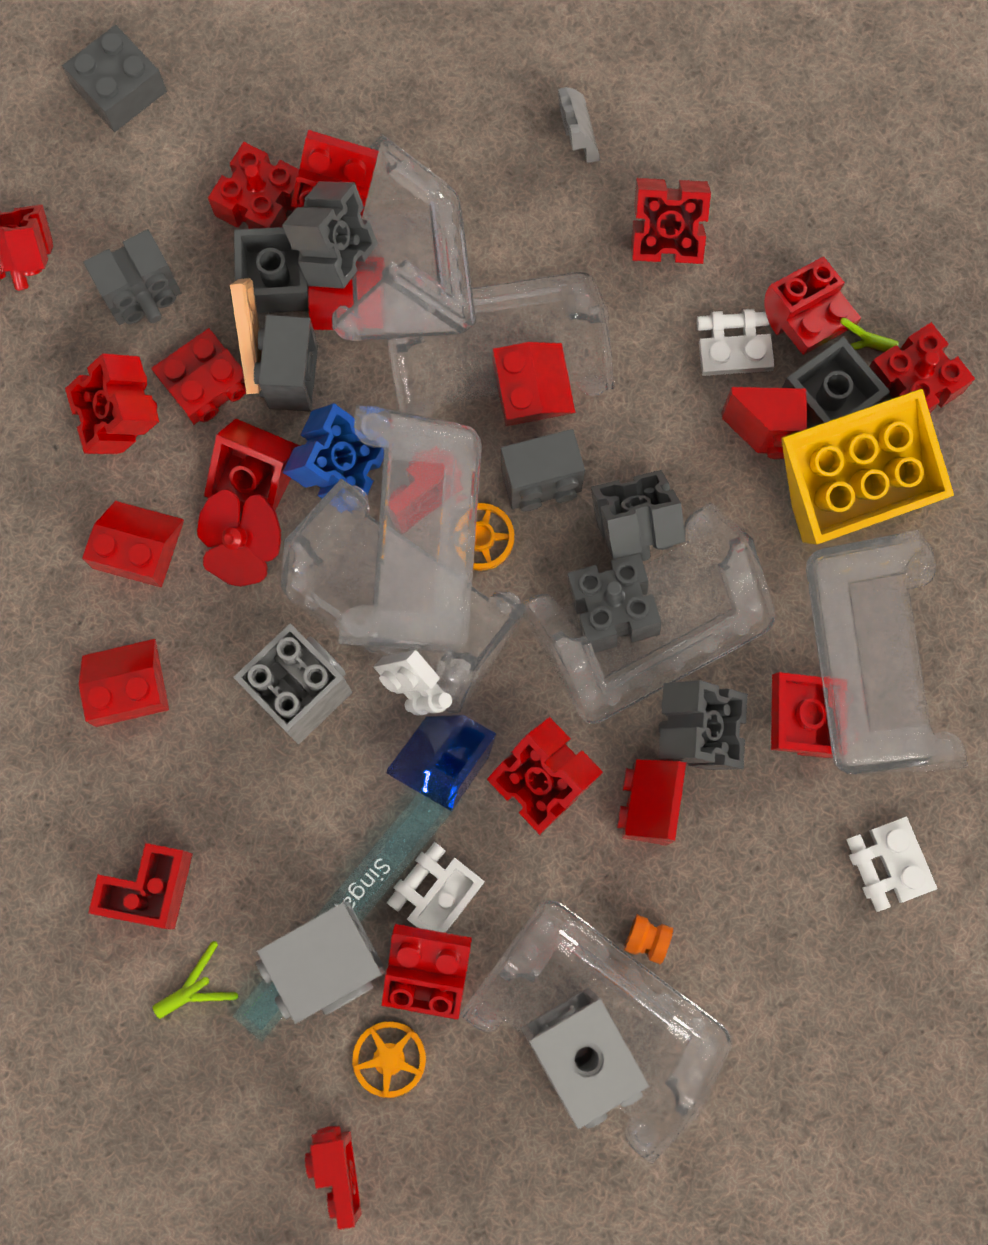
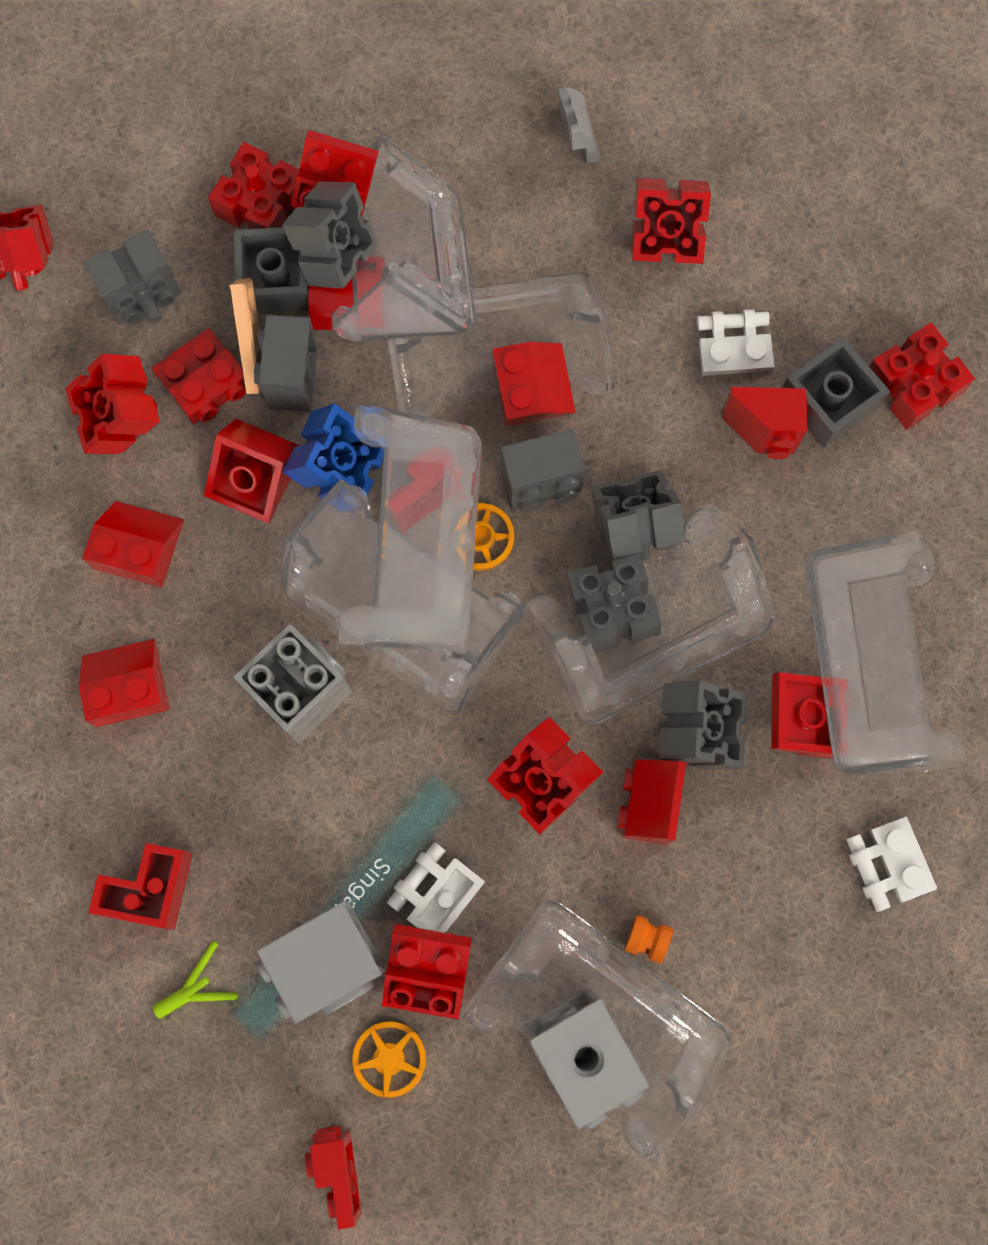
(115, 78): dark grey brick -> none
(242, 543): red piece -> none
(414, 677): white plate -> none
(443, 757): clear blue slope -> none
(809, 306): red brick -> none
(864, 468): yellow slope -> none
(868, 339): lime plant -> none

